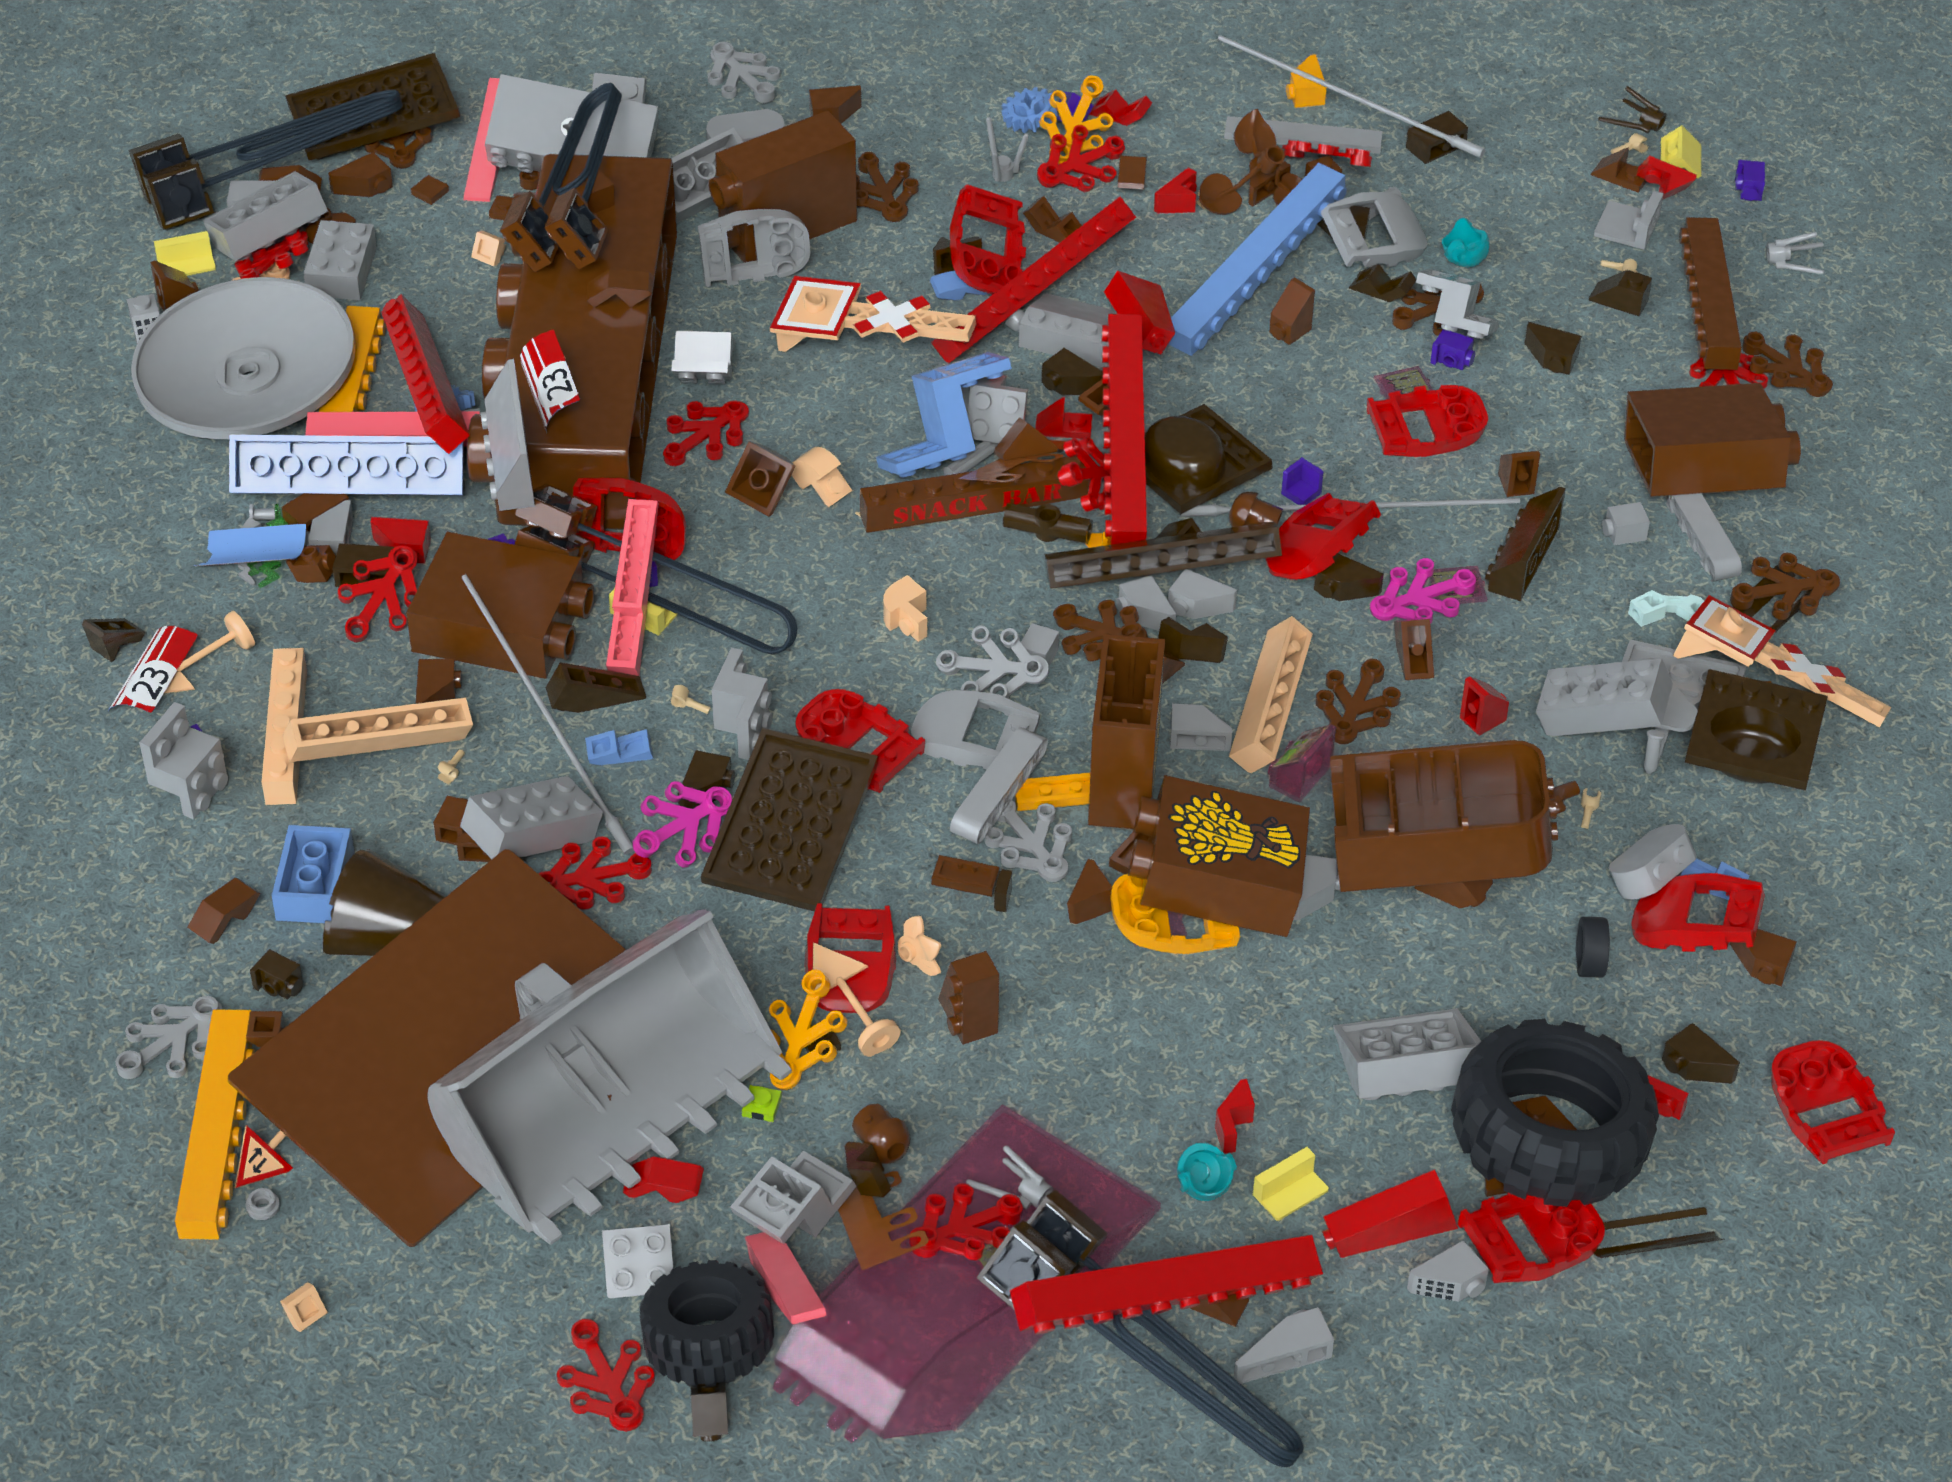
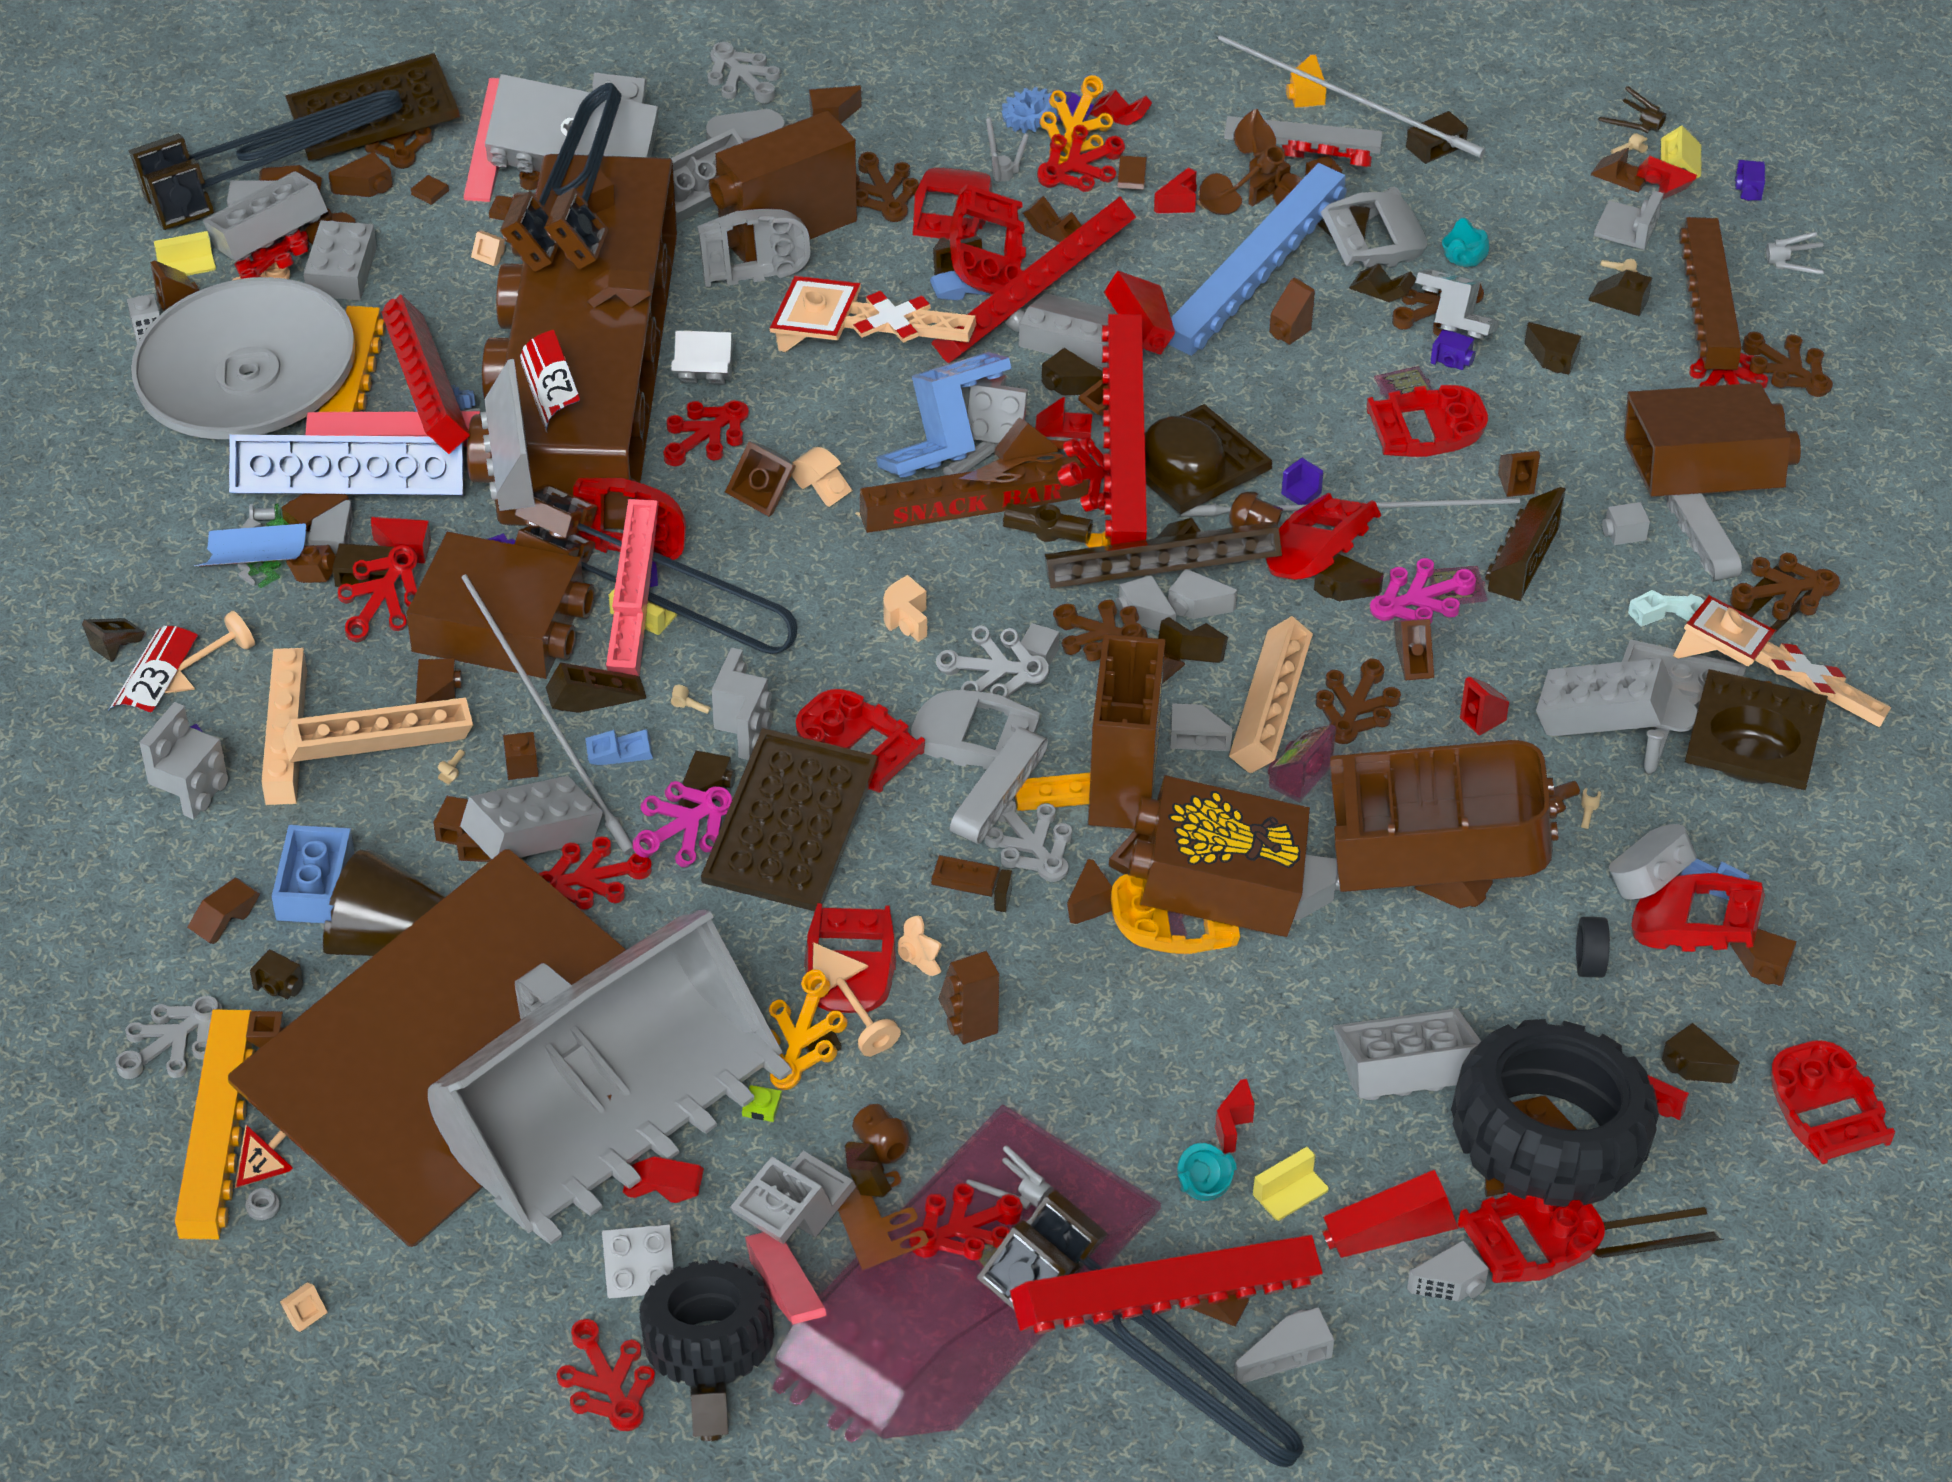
(520, 755): none -> reddish brown brick
(949, 181): none -> red slope

